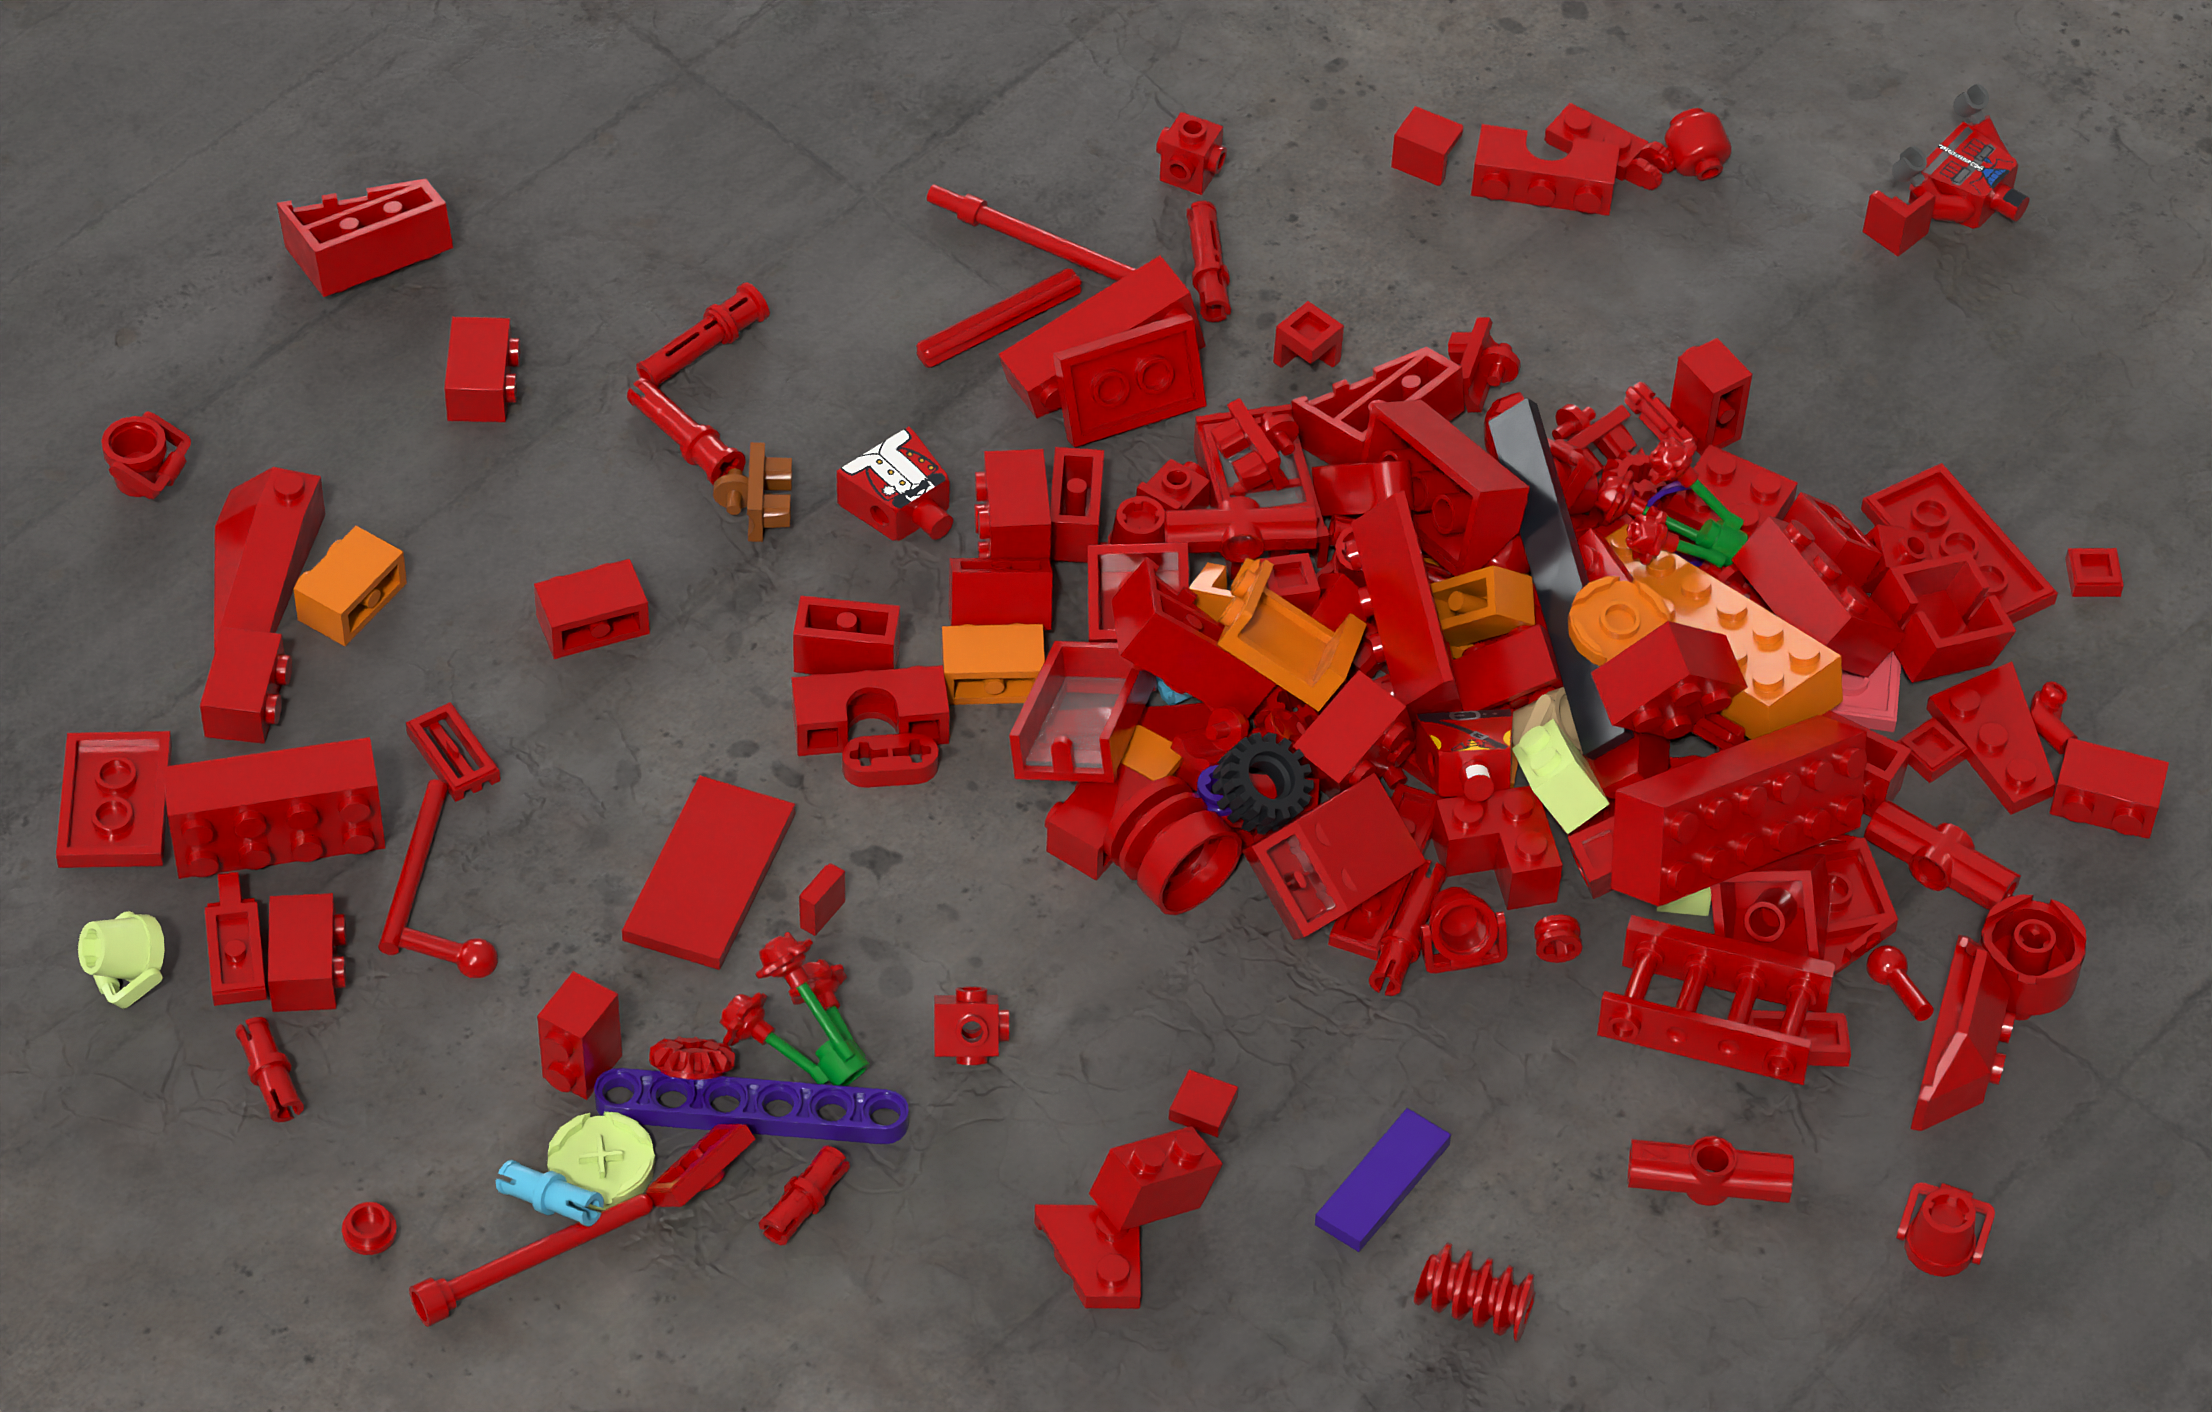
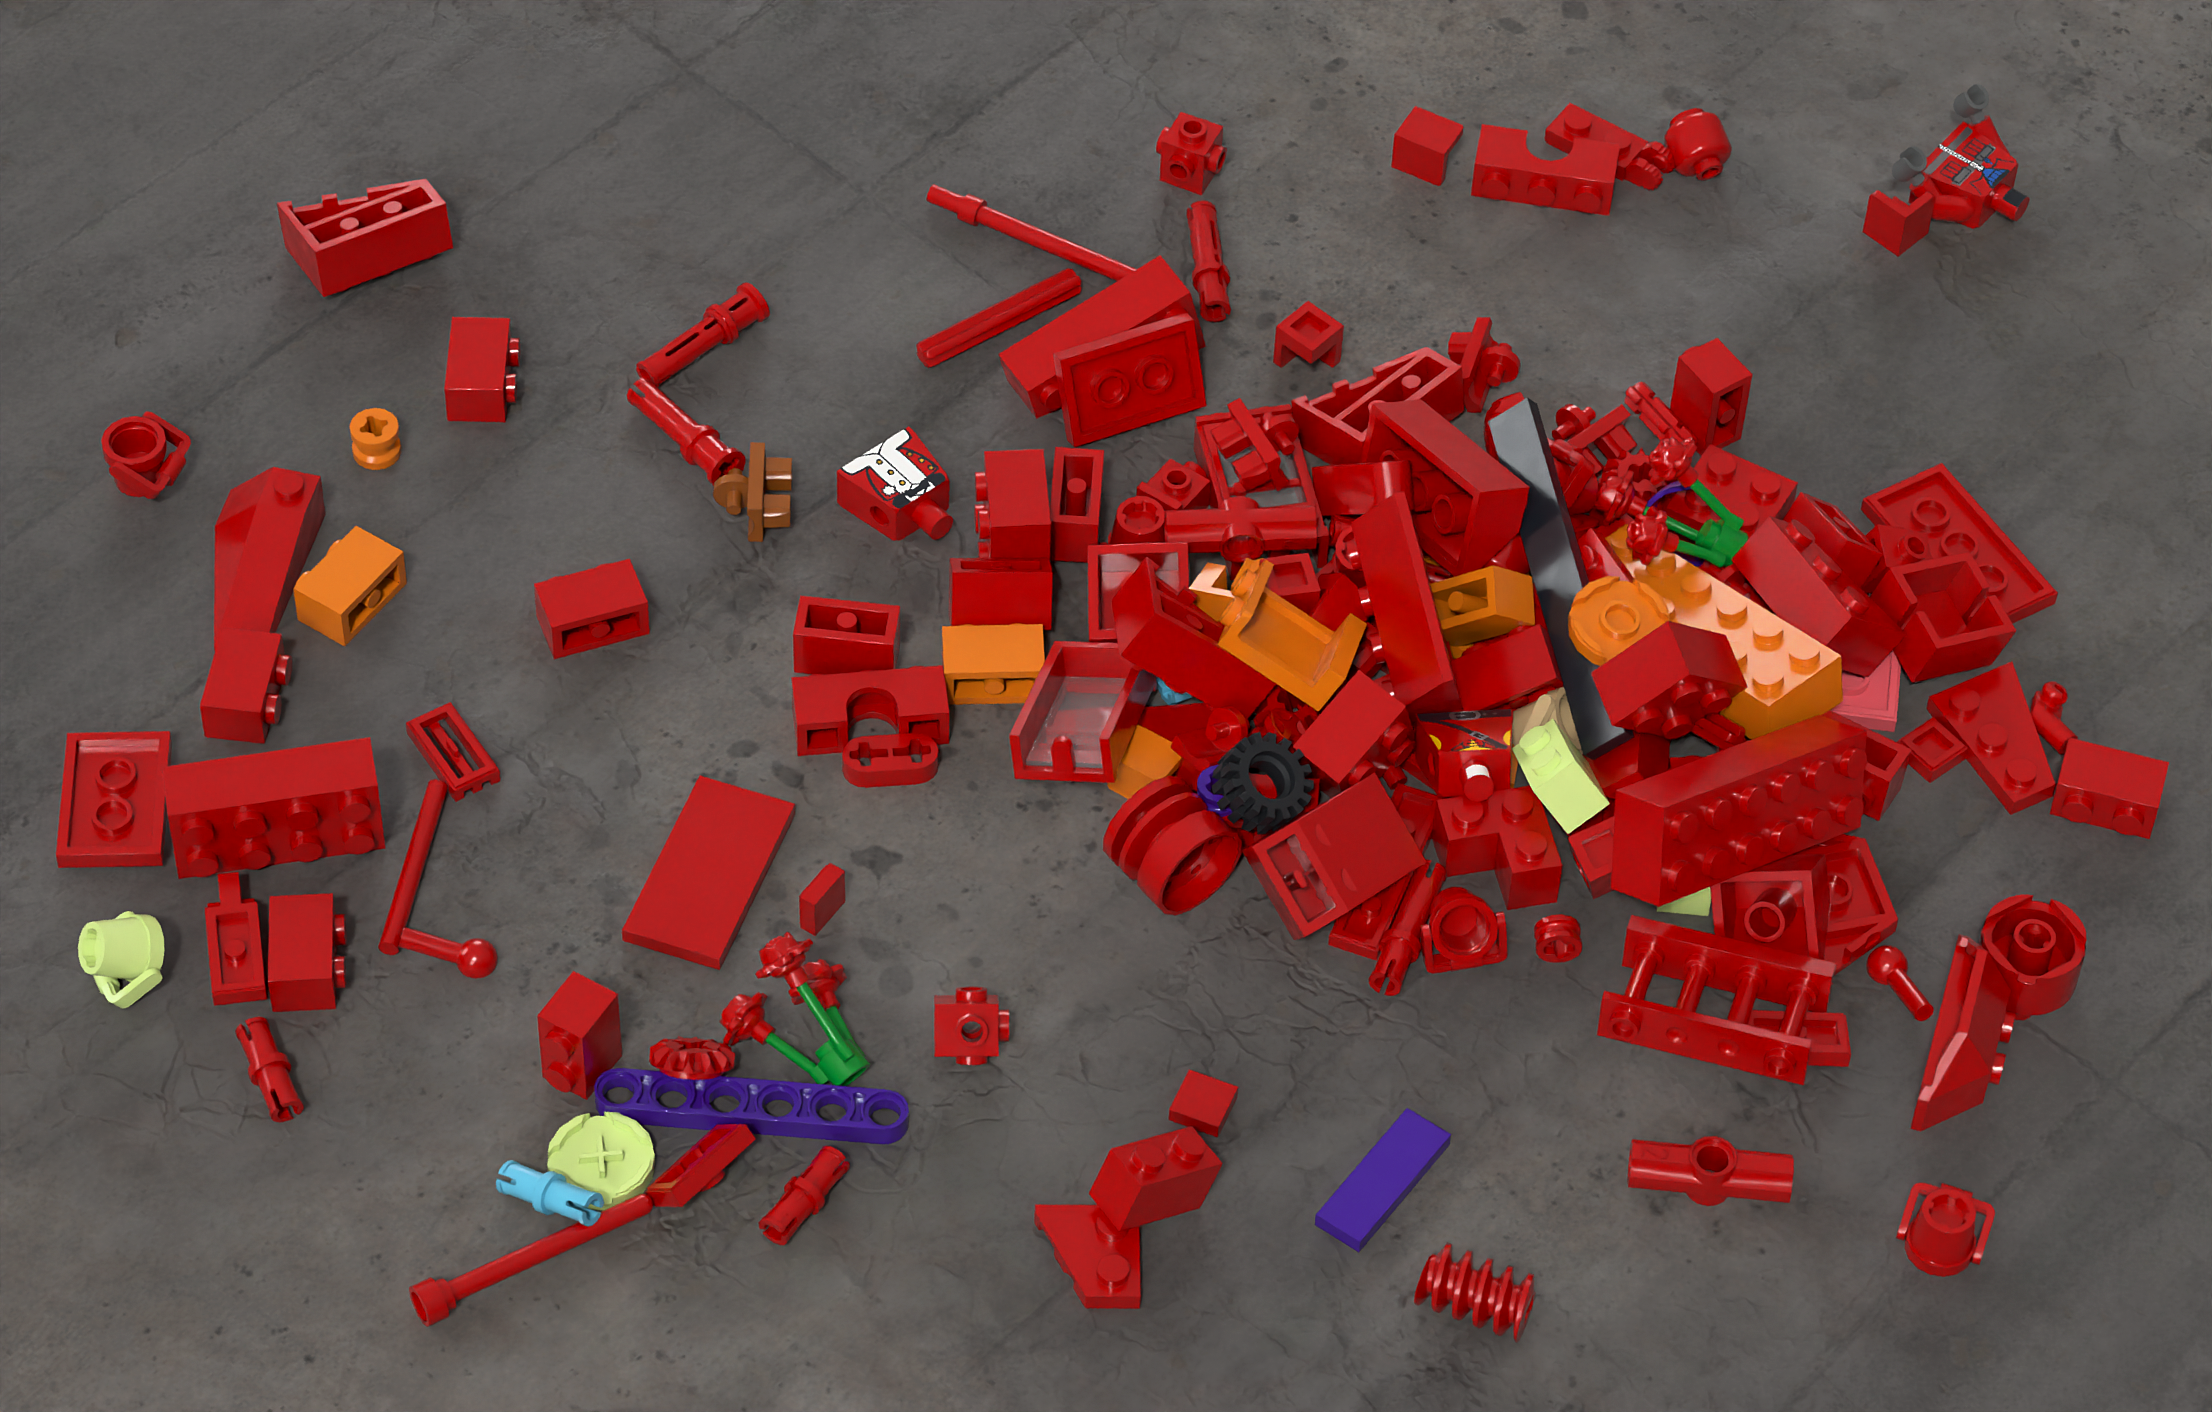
(369, 1228): red plate -> none
(375, 438): none -> orange wheel
(1081, 822): red brick -> none
(1940, 855): red piece -> none
(2094, 572): red tile -> none

